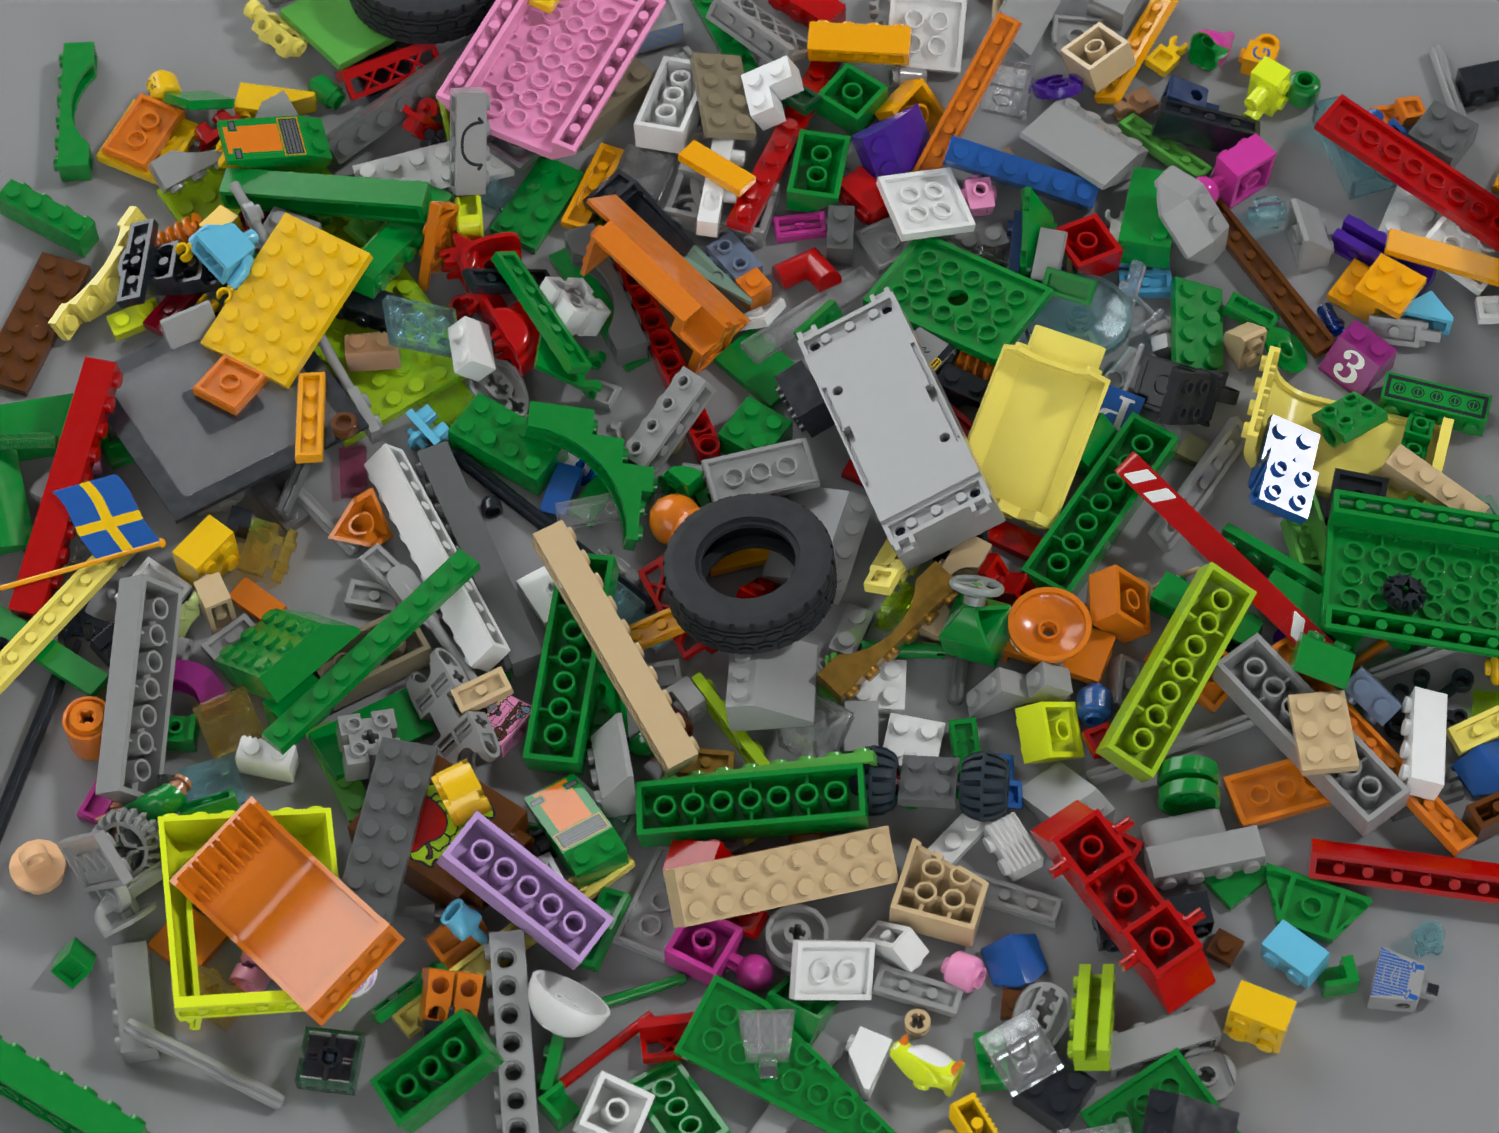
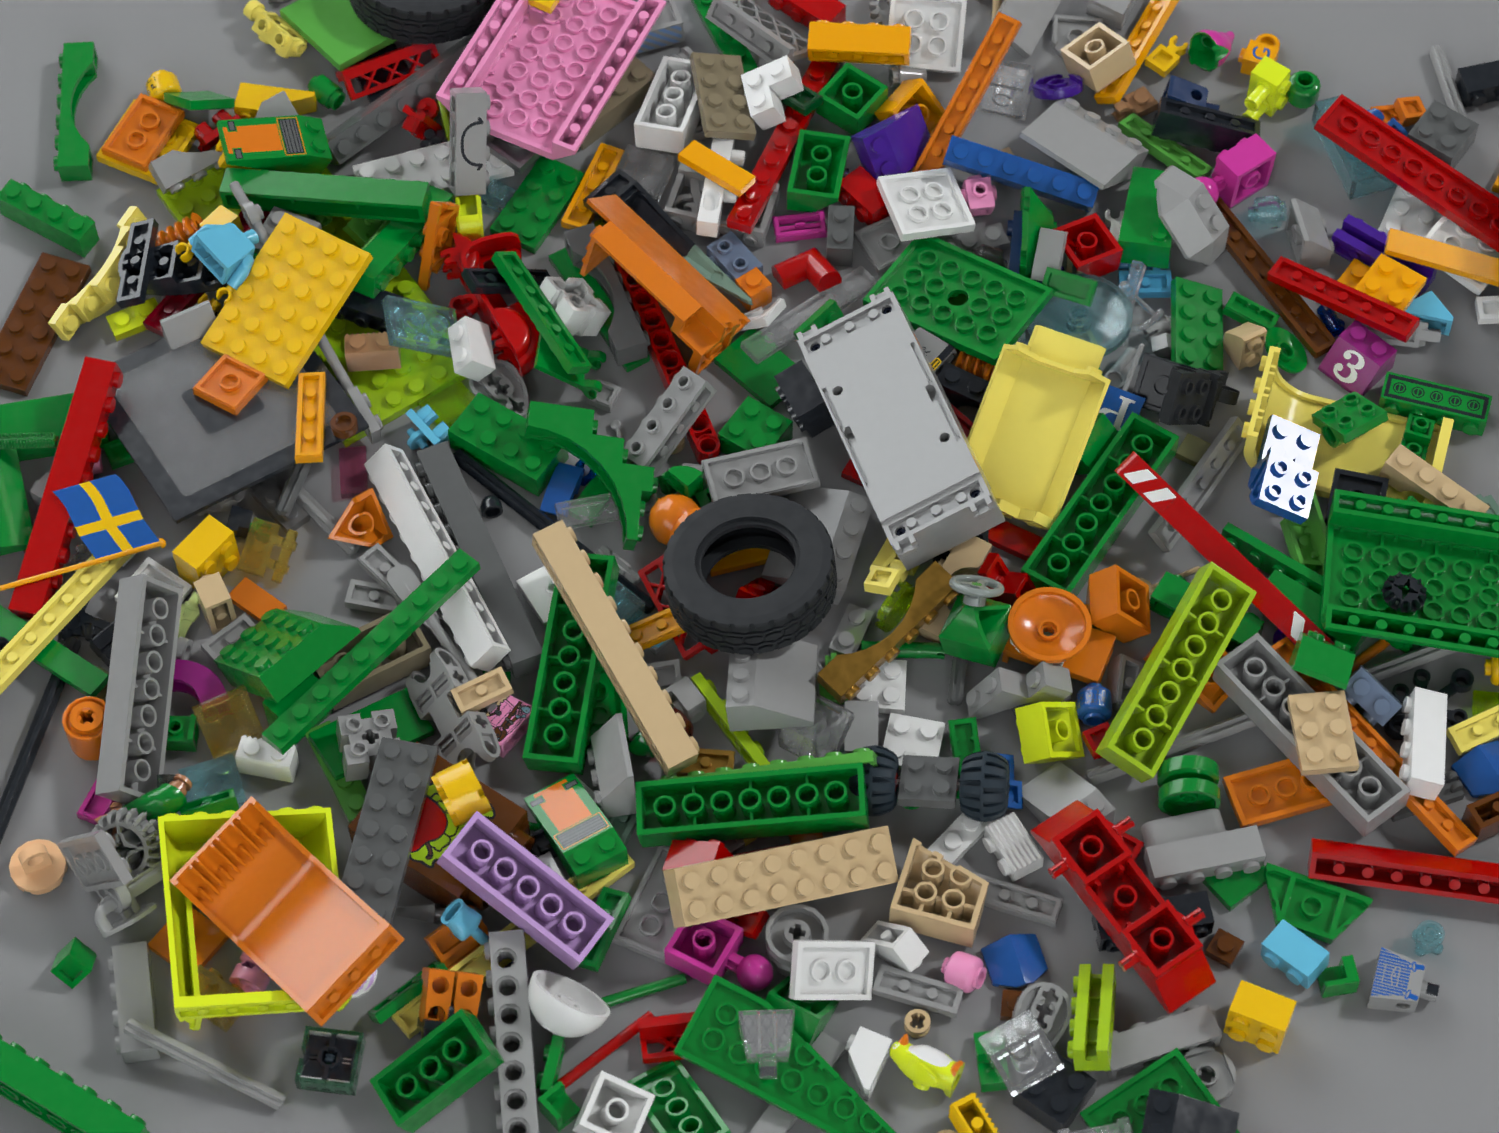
(1343, 299): none -> red plate

